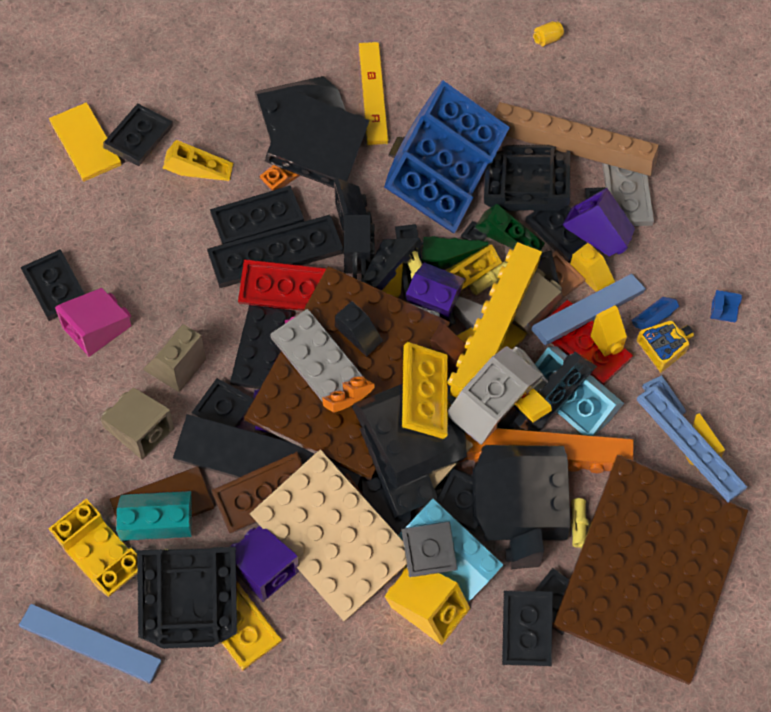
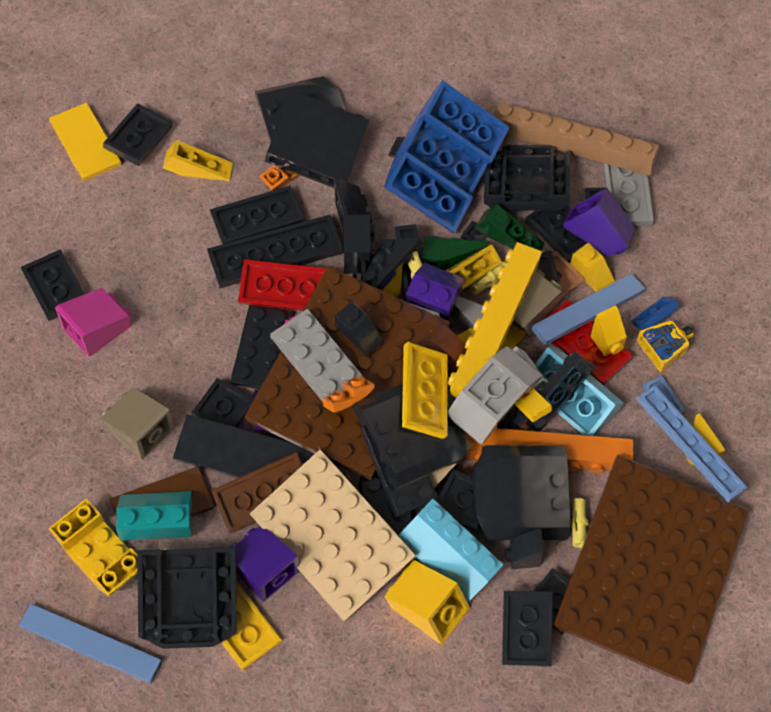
(178, 358): dark tan slope -> none
(373, 93): yellow tile -> none
(429, 549): black plate -> none
(548, 33): yellow brick -> none
(725, 306): blue panel -> none

